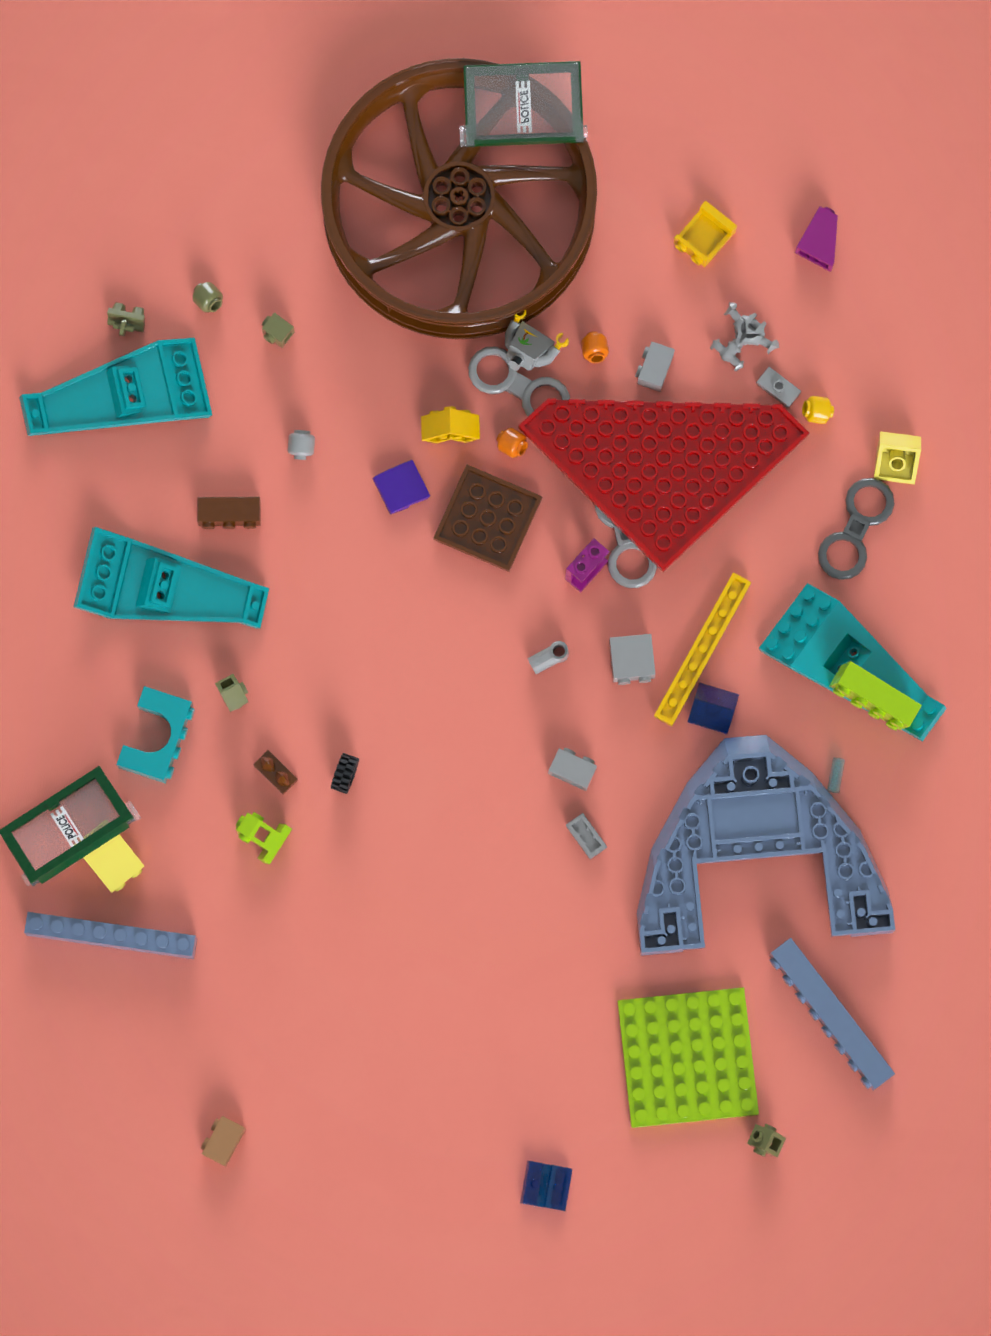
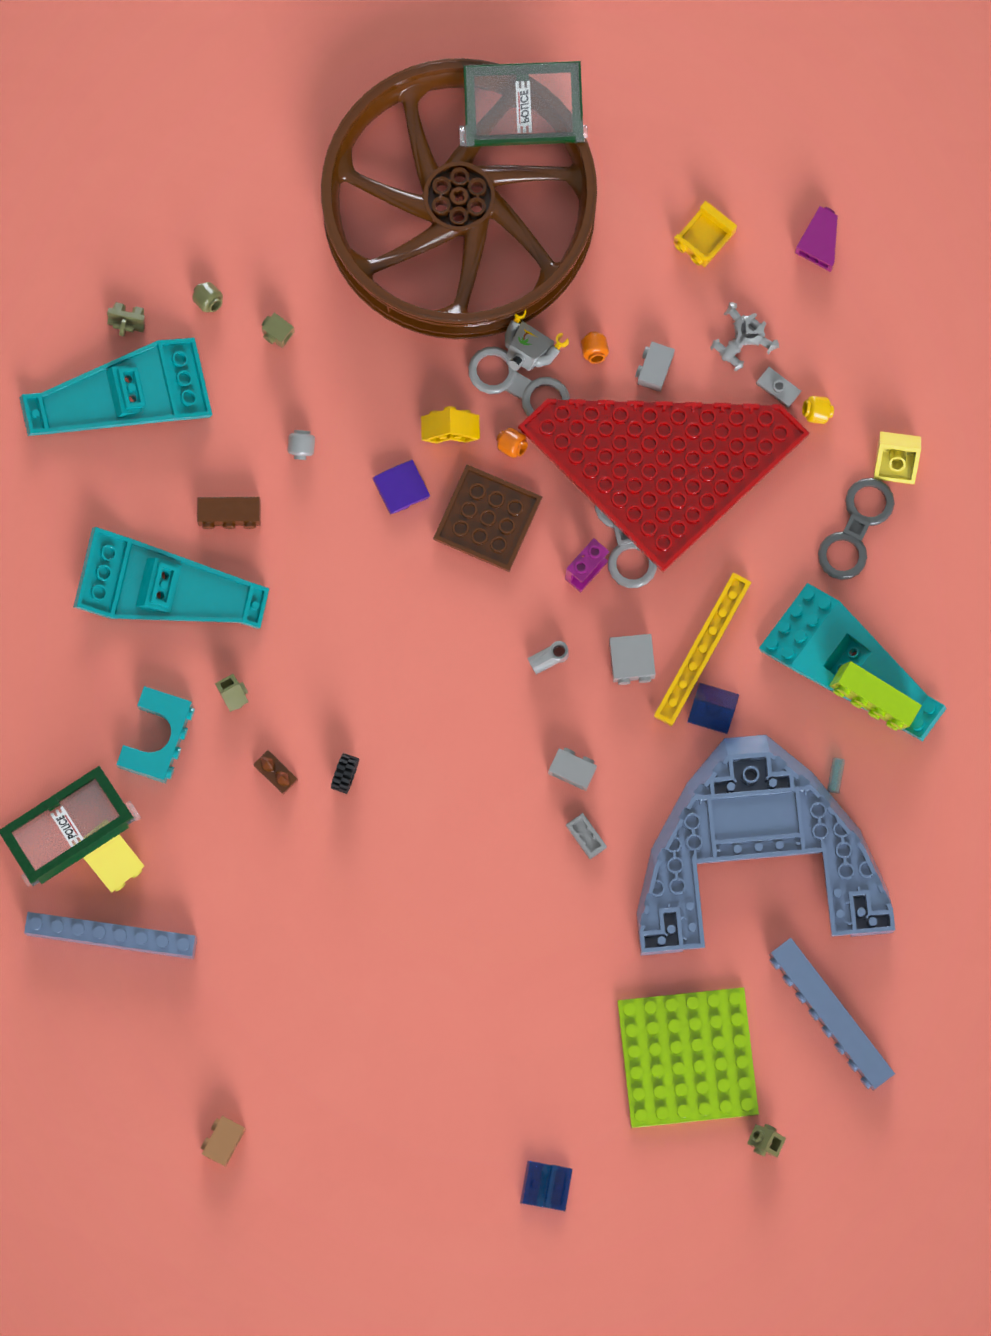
(247, 828): lime tile -> none

